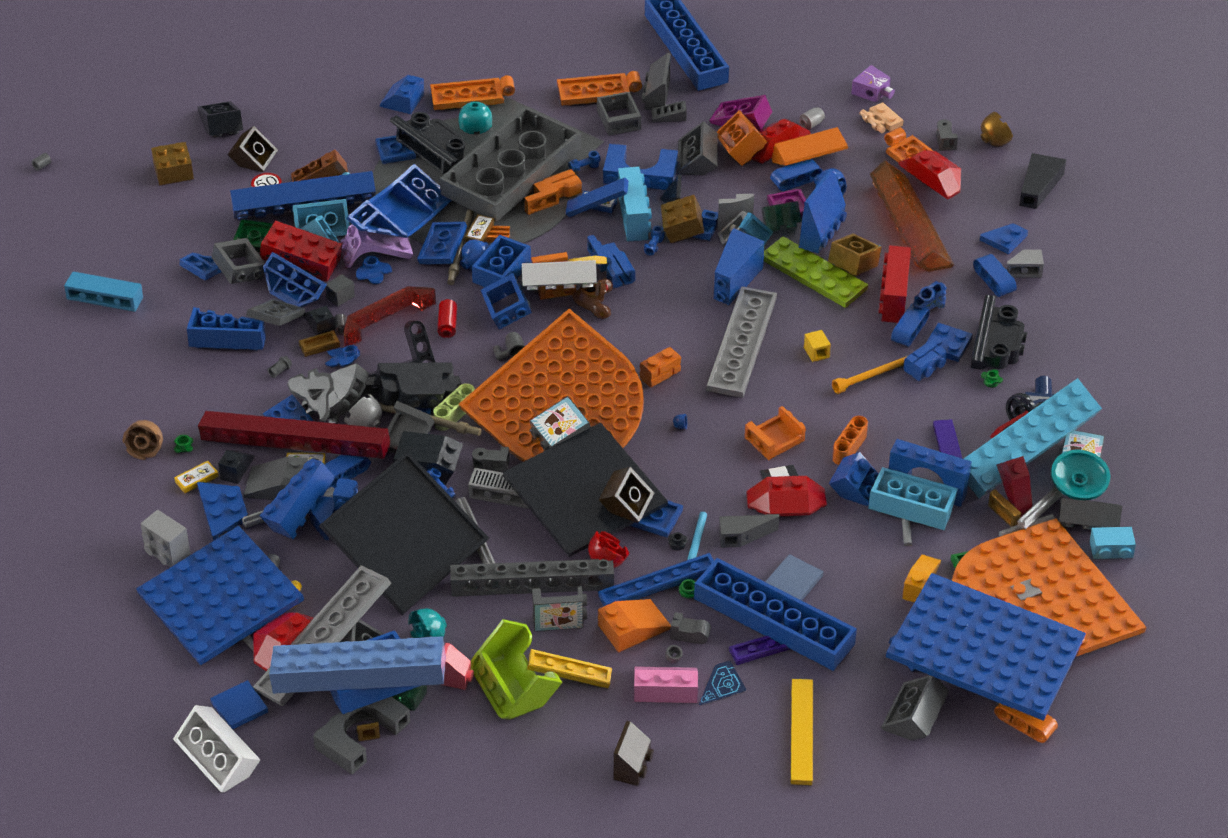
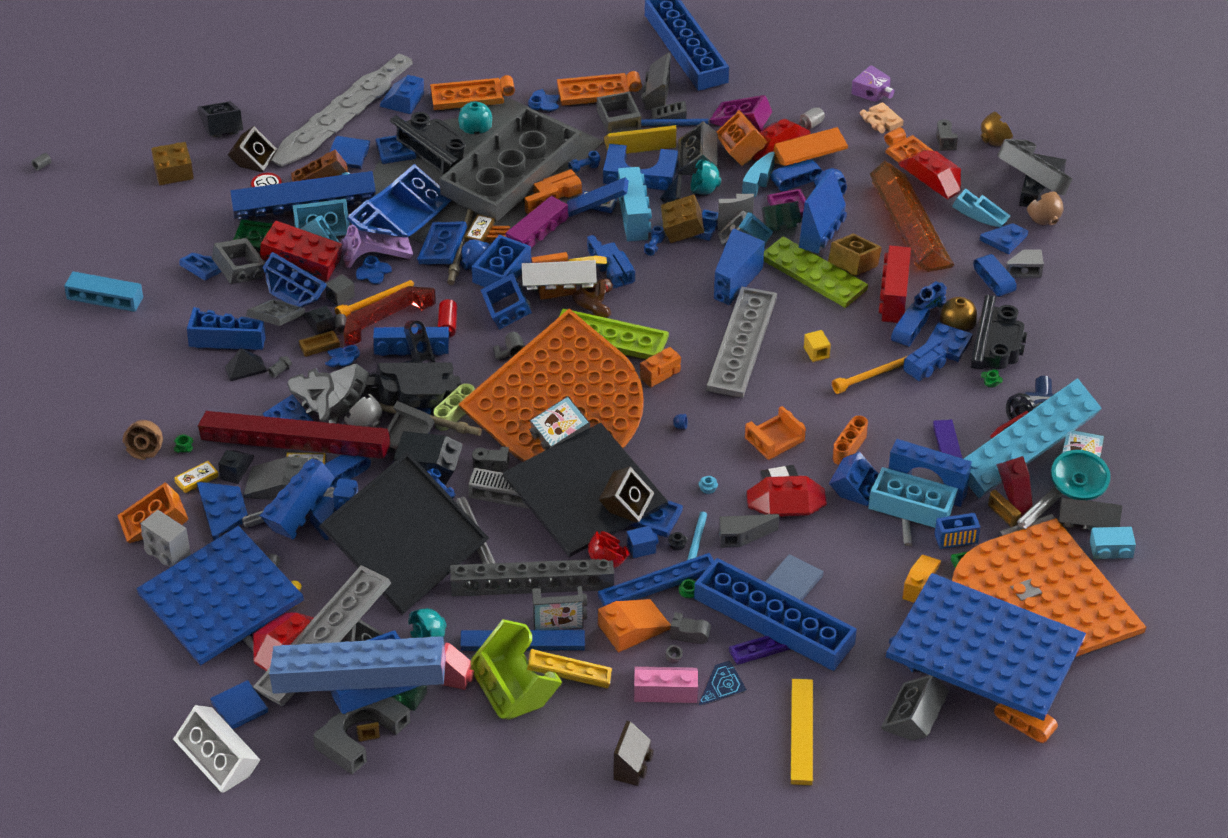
(160, 499): none -> orange slope
(244, 365): none -> black slope
(339, 112): none -> light grey plate
(346, 310): none -> light orange piece
(351, 150): none -> blue slope
(393, 340): none -> blue brick
(539, 222): none -> magenta brick
(541, 101): none -> blue plate
(541, 640): none -> blue tile
(627, 337): none -> lime plate
(642, 541): none -> blue brick
(644, 139): none -> yellow slope
(672, 122): none -> blue bar
(705, 179): none -> teal cylinder
(708, 484): none -> medium azure plate
(758, 174): none -> medium azure slope
(957, 530): none -> blue brick
(959, 313): none -> pearl gold cylinder
(980, 209): none -> medium azure slope
(1020, 155): none -> dark grey beam
(1047, 210): none -> medium nougat cylinder

